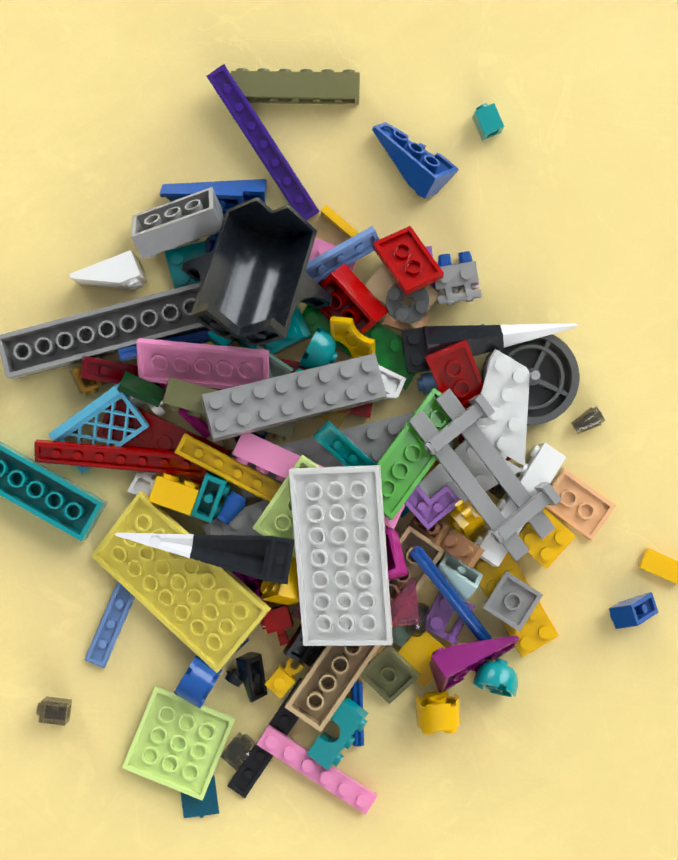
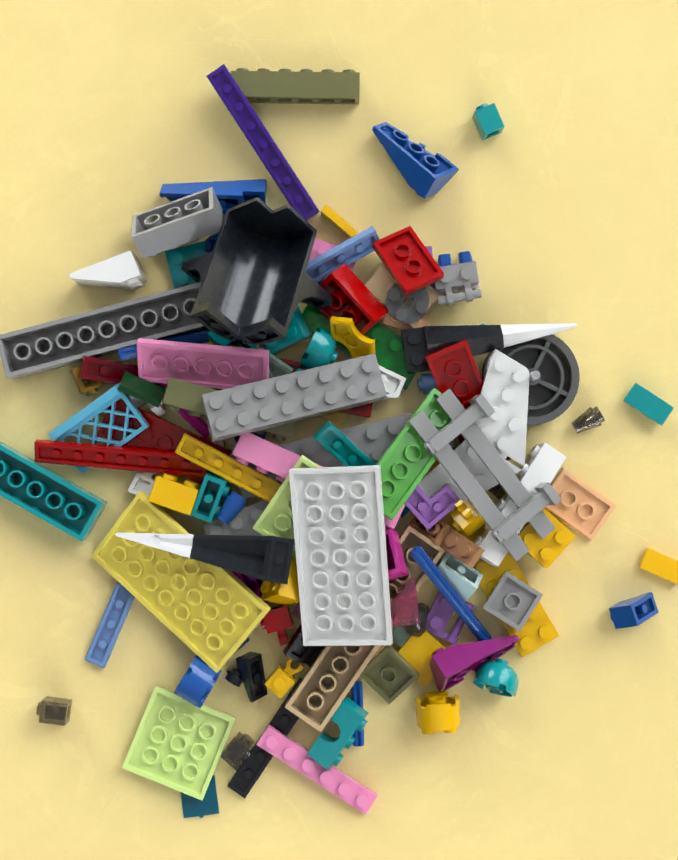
(648, 404): none -> teal slope

